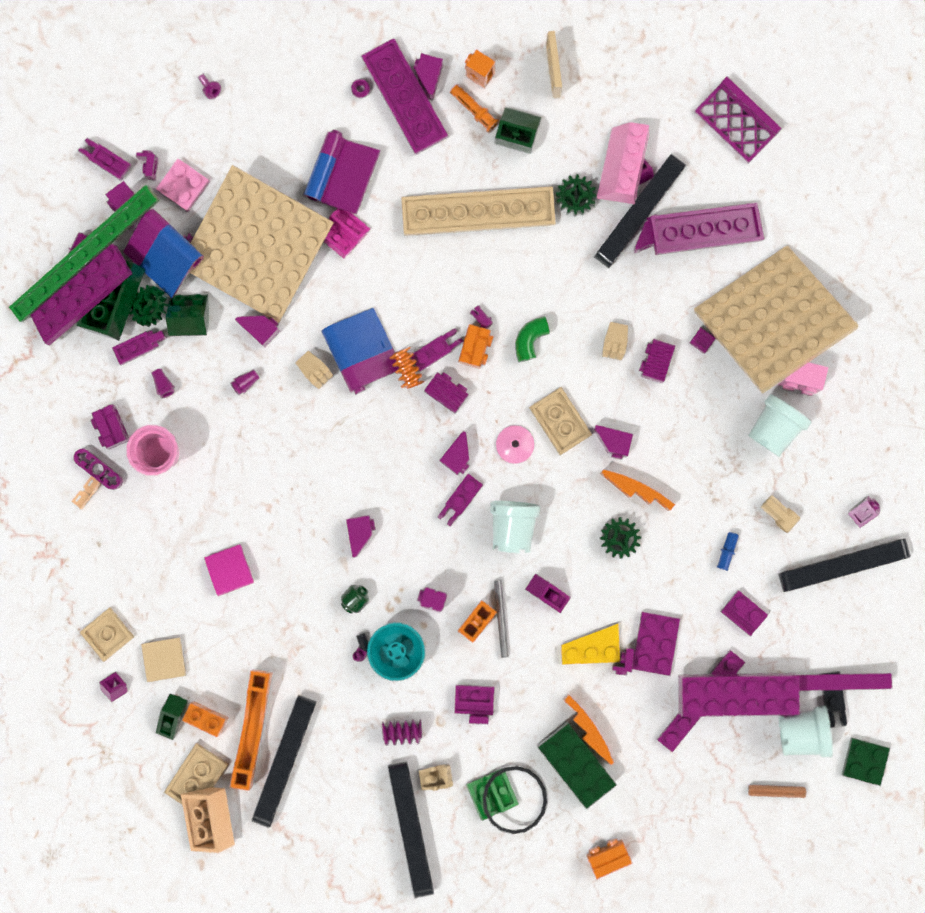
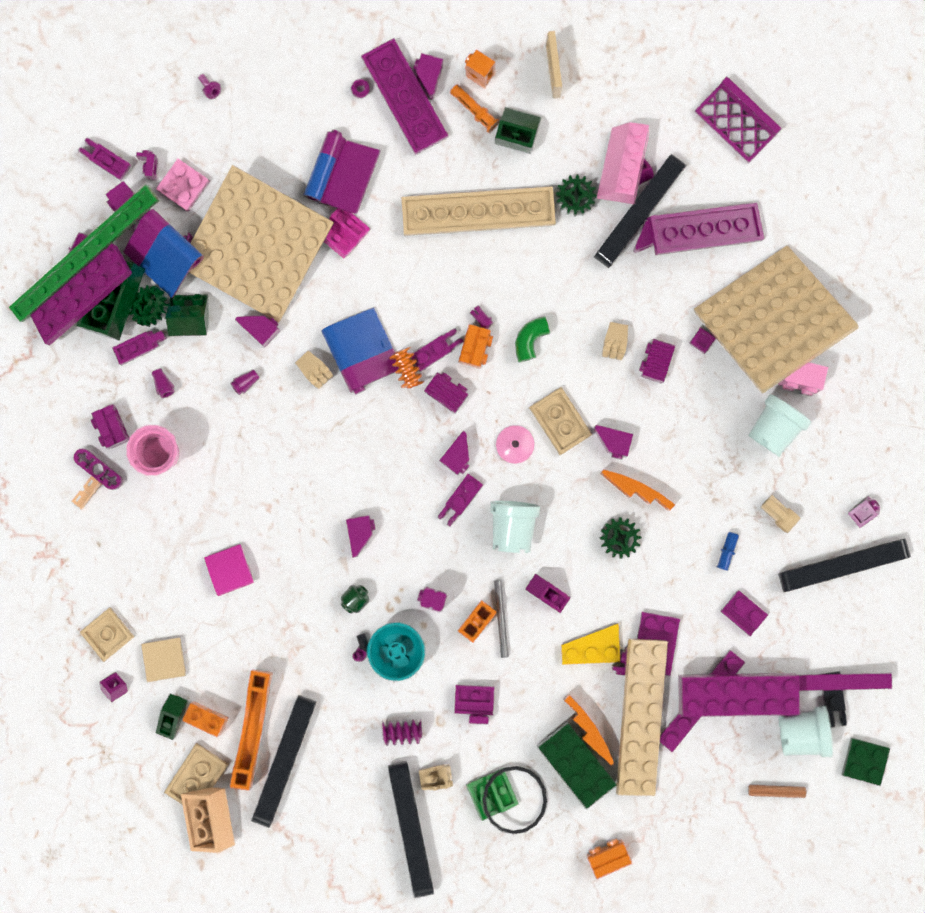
(641, 717): none -> tan plate

